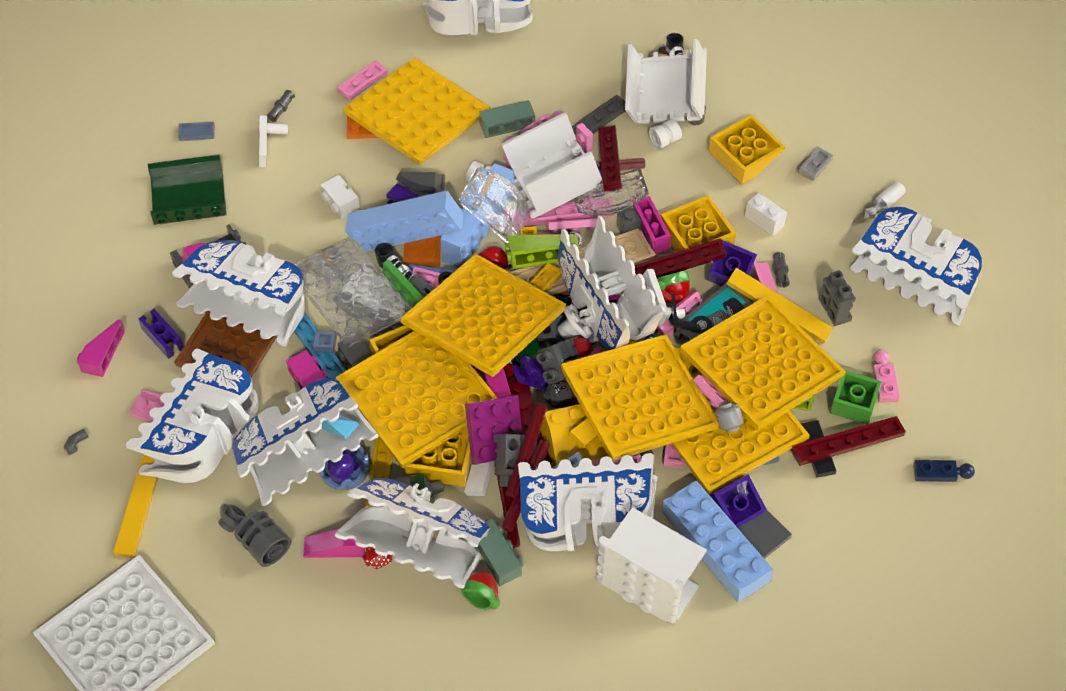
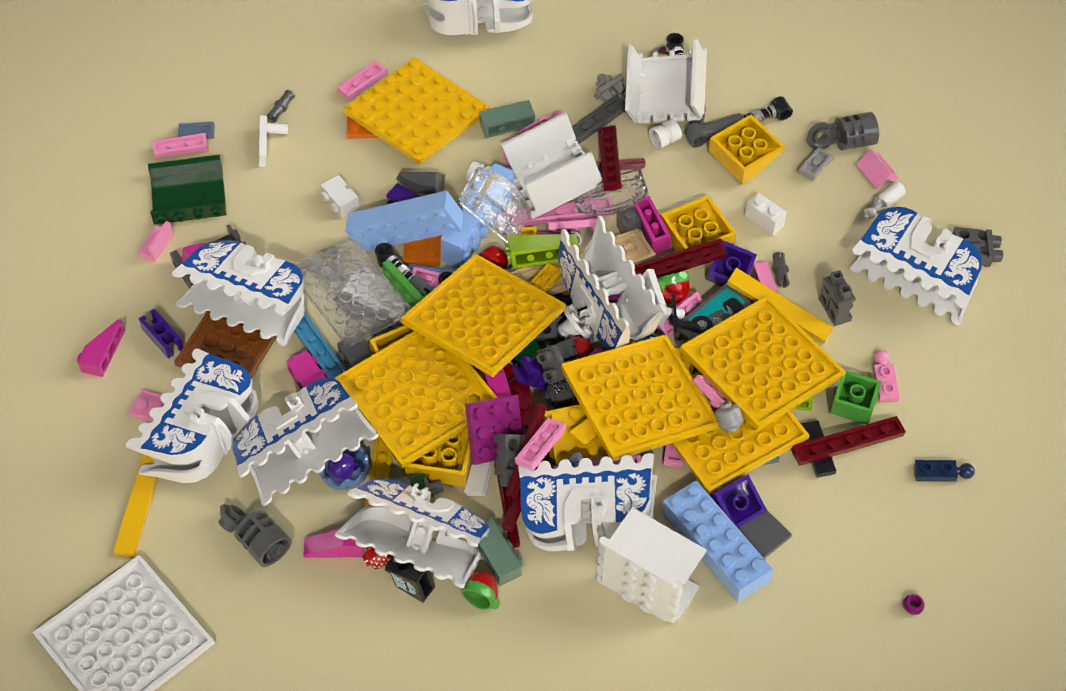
(75, 438): dark grey arm -> none
(156, 242): none -> bright pink panel
(180, 145): none -> bright pink plate
(324, 341): sand blue plate -> none
(341, 427): medium azure slope -> none
(408, 579): none -> black torso
(540, 444): none -> bright pink plate
(584, 137): bright pink plate -> none
(608, 85): none -> light grey hips
(699, 134): none -> piece
(846, 132): none -> dark grey cylinder
(876, 168): none -> bright pink panel
(915, 599): none -> magenta plate
(984, 242): none -> dark grey hips

